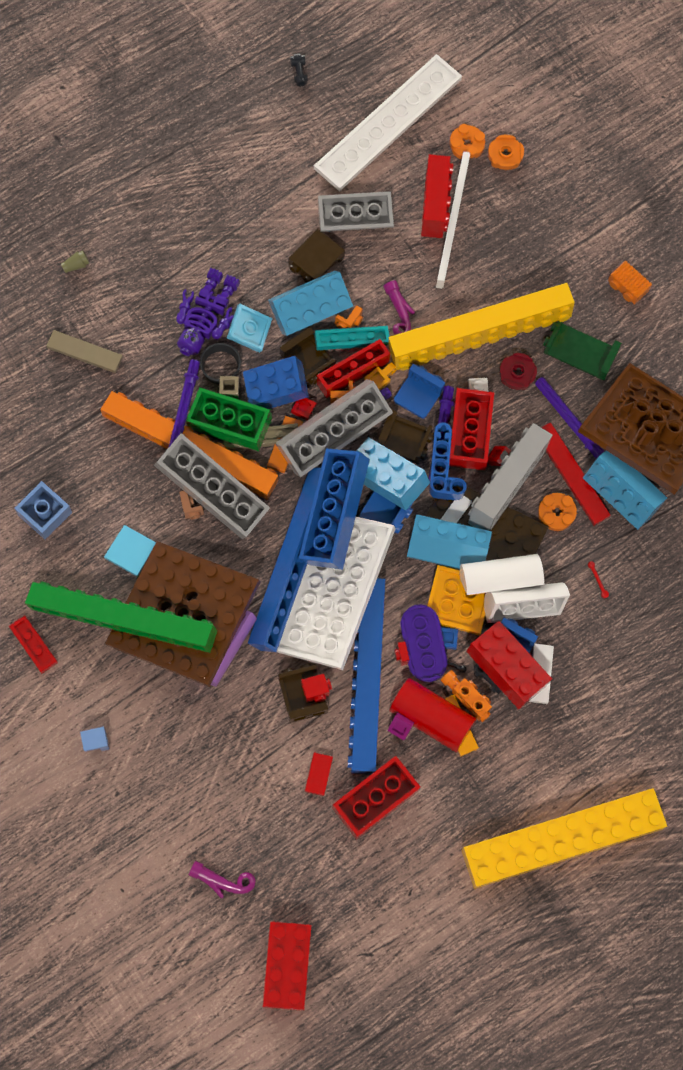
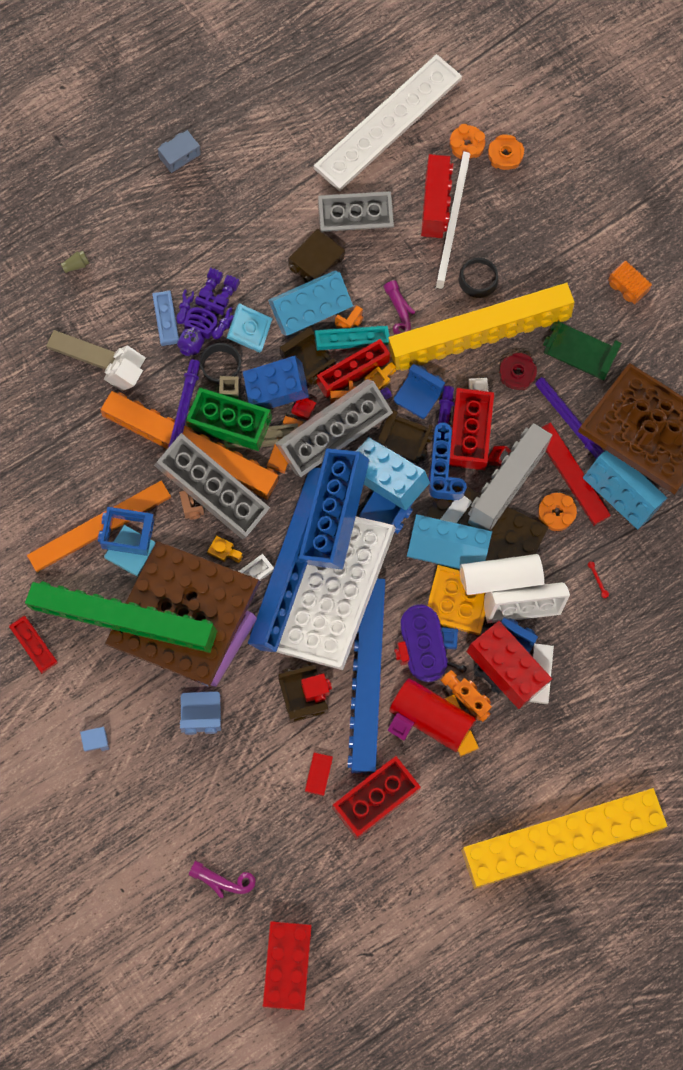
(43, 510): medium blue brick -> none
(90, 530): none -> orange tile
(125, 369): none -> white brick
(146, 518): none -> blue window
(165, 318): none -> medium blue tile
(179, 151): none -> sand blue brick
(200, 713): none -> medium blue bracket
(222, 549): none -> light orange plate
(258, 568): none -> white plate
(298, 61): black bar -> none
(478, 293): none -> black tyre

